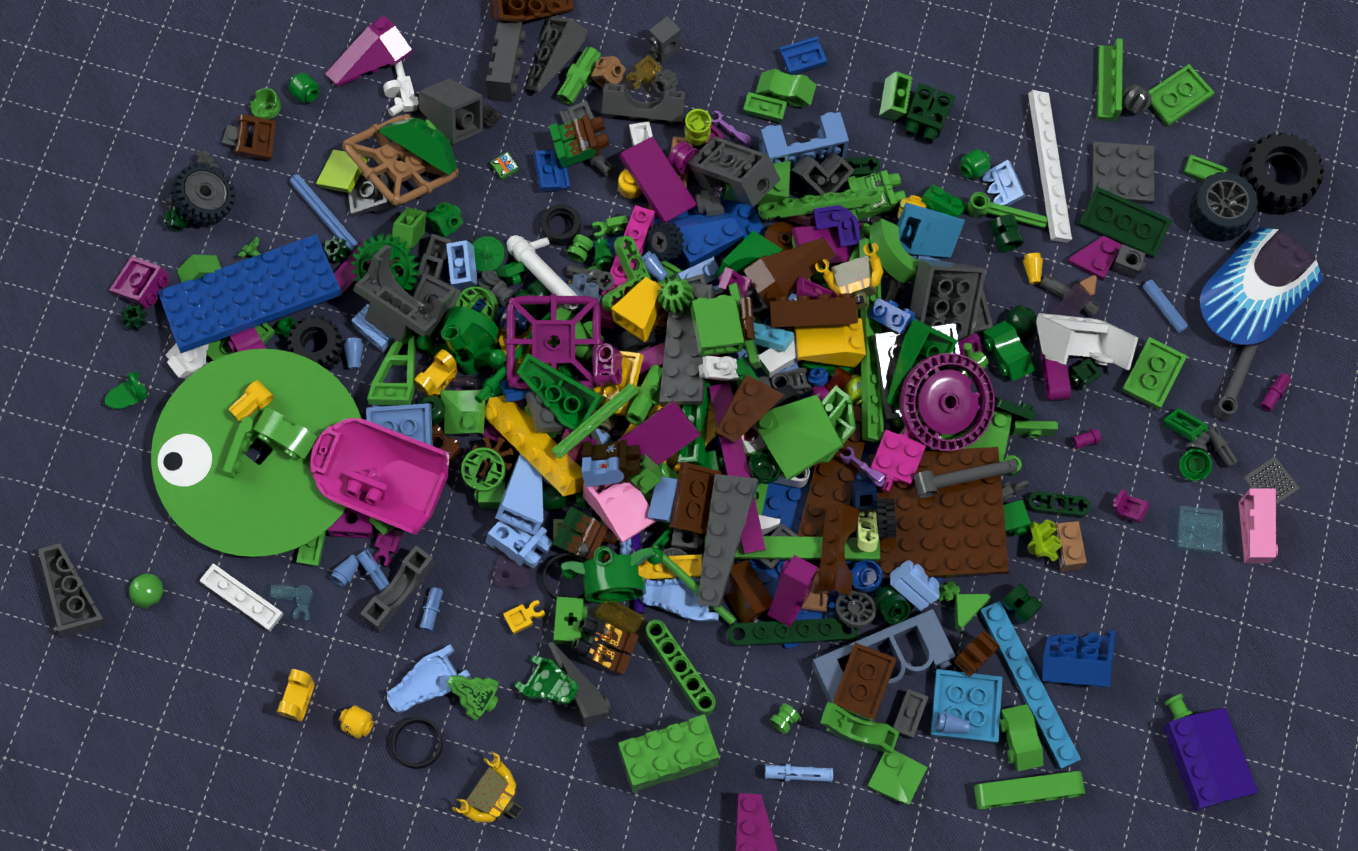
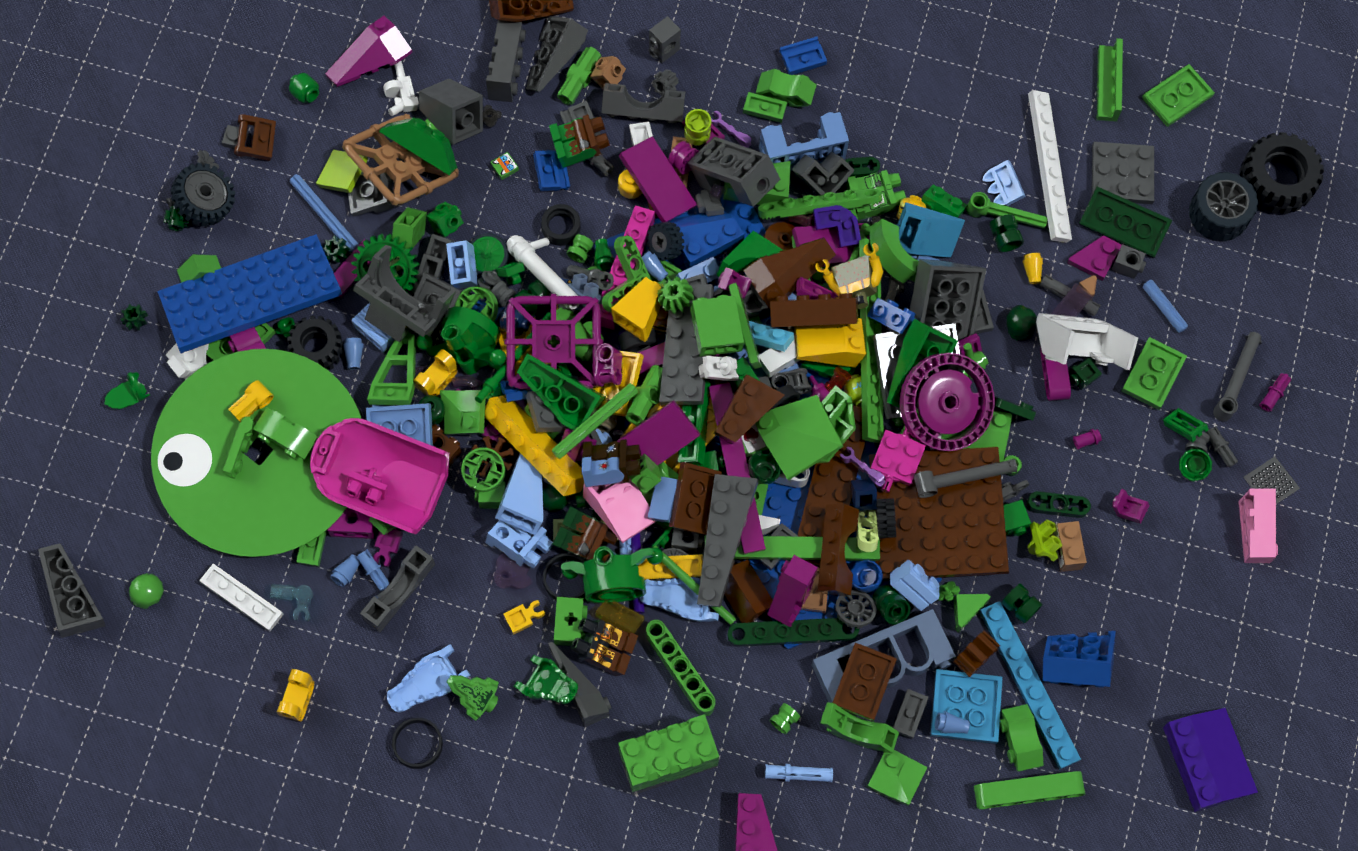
(140, 282): magenta plate -> none
(251, 249): bright green plant -> none
(266, 104): bright green hair -> none
(356, 722): yellow head -> none
(431, 609): medium blue axle -> none
(492, 795): torso -> none
(612, 225): bright green plate -> none
(644, 70): clear yellow plate -> none
(746, 318): reddish brown axle -> none
(818, 376): blue plate -> none
(895, 96): bright green brick -> none
(925, 119): dark green hips -> none
(975, 164): green head -> none
(1008, 351): green brick -> none
(1035, 429): bright green plate -> none
(1136, 99): dark grey piece -> none
(1178, 707): bright green bush -> none
(1200, 529): clear light blue plate -> none
(1201, 168): bright green tile -> none
(1258, 288): windscreen -> none

